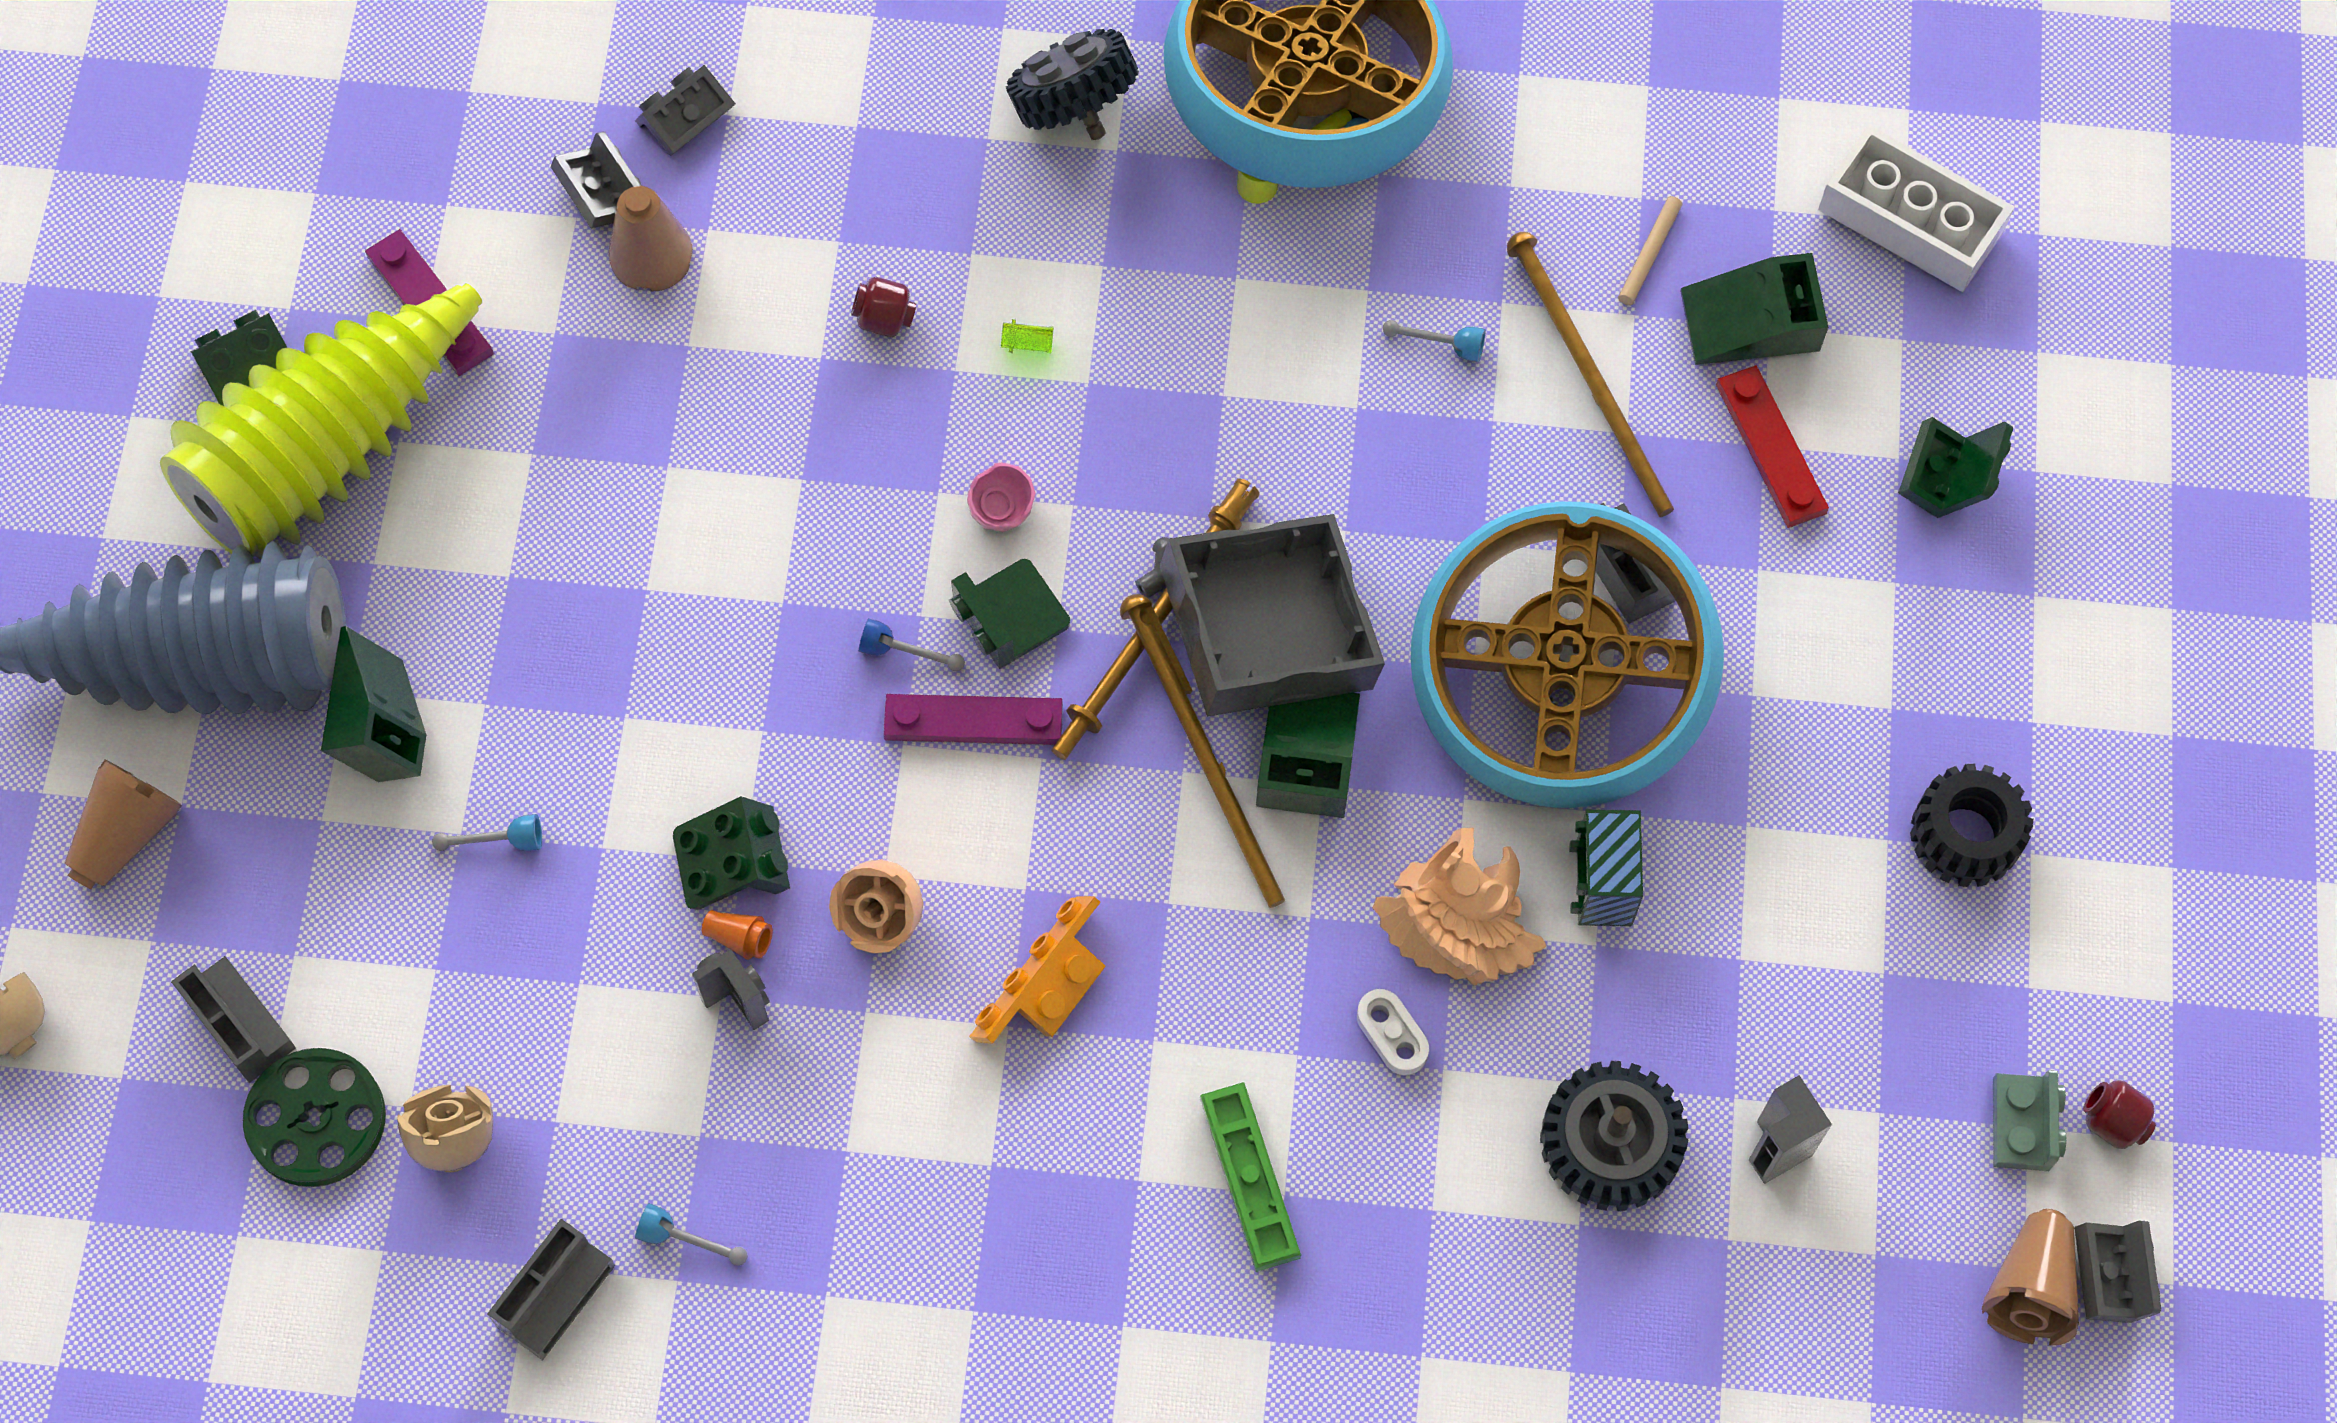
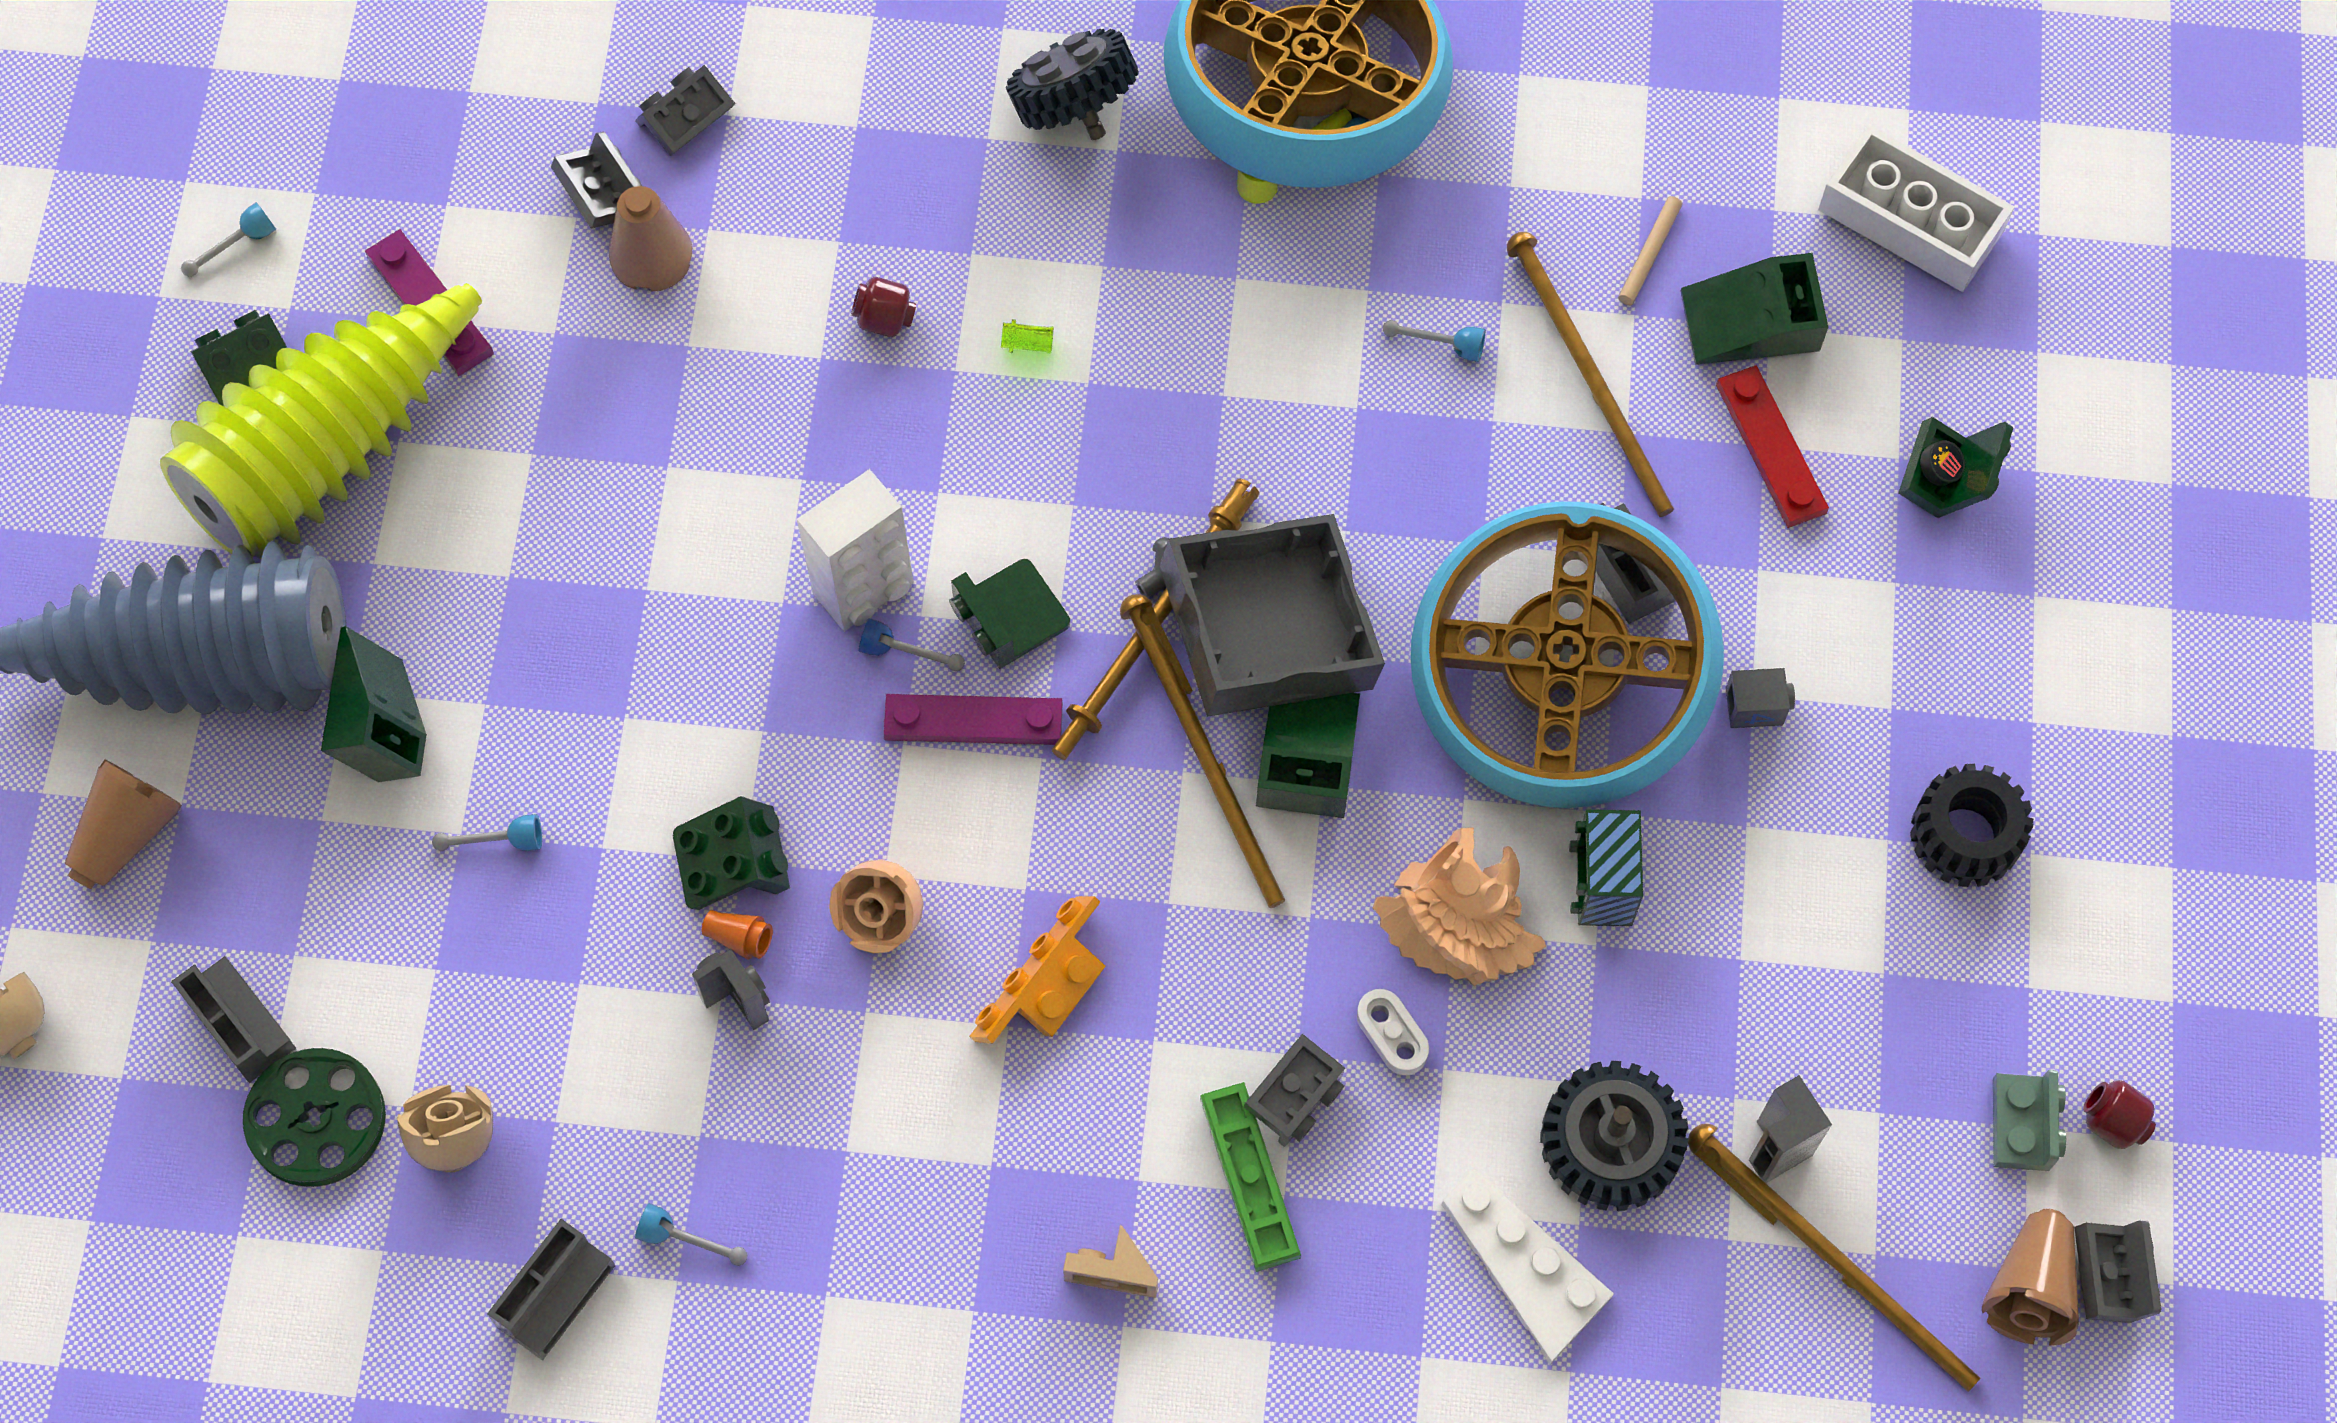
(252, 223): none -> hinge
(856, 550): none -> white brick
(1001, 497): bright pink hair -> none
(1125, 1273): none -> tan slope
(1296, 1089): none -> dark grey bracket
(1537, 1275): none -> white wing
(1759, 698): none -> dark grey brick
(1775, 1208): none -> pearl gold bar
(1942, 463): none -> tile

